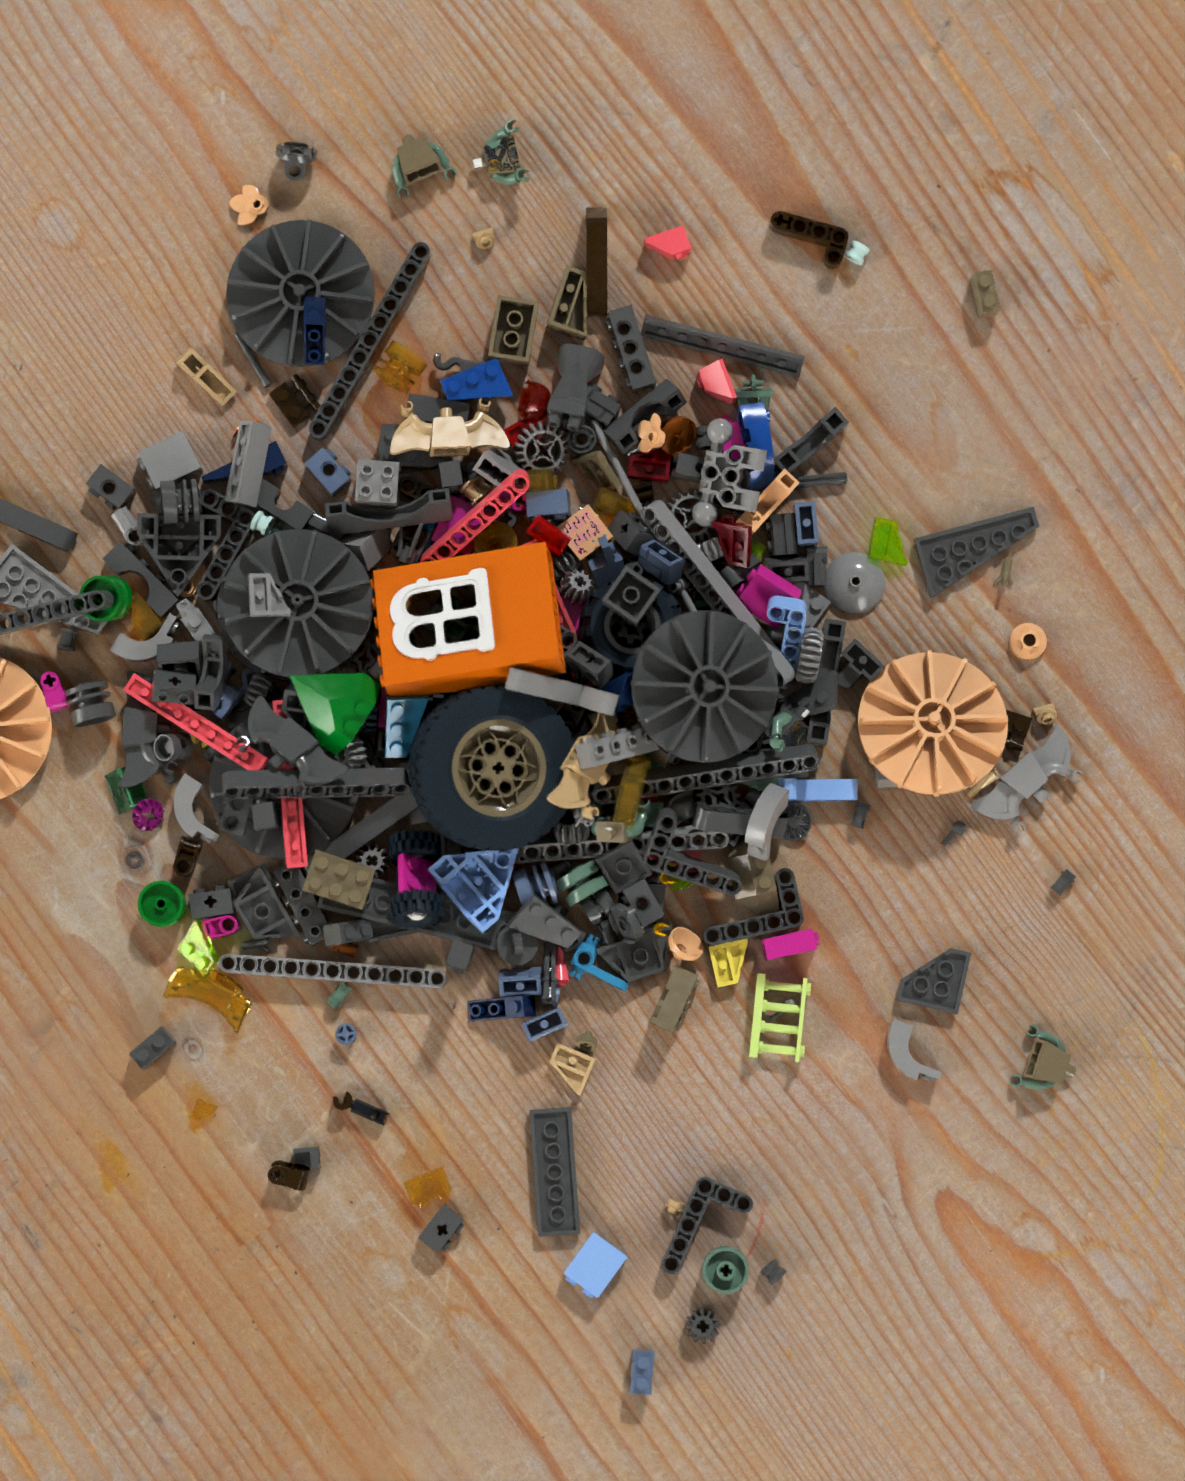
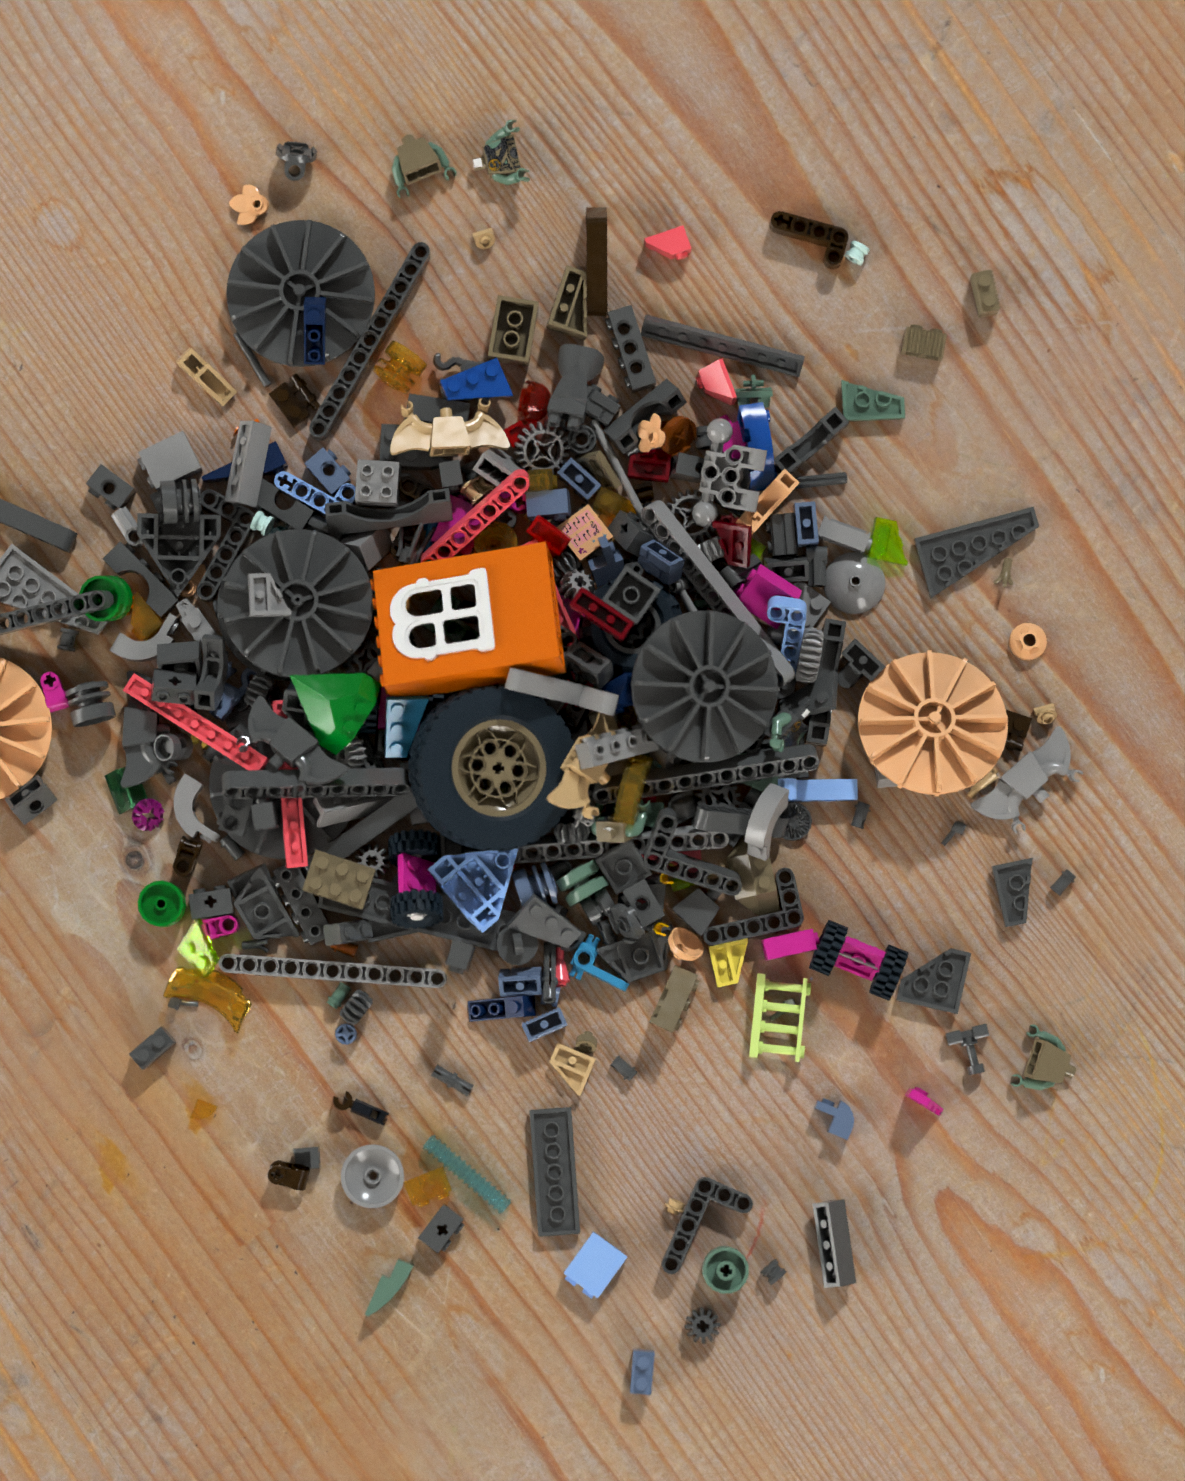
(31, 799): none -> dark grey brick
(175, 1003): none -> dark grey hand
(232, 847): none -> dark grey pin
(312, 494): none -> light blue beam
(343, 809): none -> light grey panel
(356, 1007): none -> dark grey gear
(361, 1187): none -> light grey dish
(389, 1286): none -> sand green slope
(452, 1080): none -> dark grey pin
(467, 1174): none -> clear light blue piece
(579, 480): none -> sand blue brick
(601, 614): none -> dark red brick
(623, 1068): none -> dark grey pin
(698, 909): none -> dark grey torso
(834, 1243): none -> dark grey brick
(842, 1120): none -> sand blue brick
(844, 535): none -> light grey window
(860, 959): none -> black plate
(870, 405): none -> sand green wing
(898, 1049): light grey arch -> none
(920, 1096): none -> dark pink wing
(924, 343): none -> dark tan brick
(968, 1039): none -> dark grey bar
(1012, 887): none -> dark grey wing

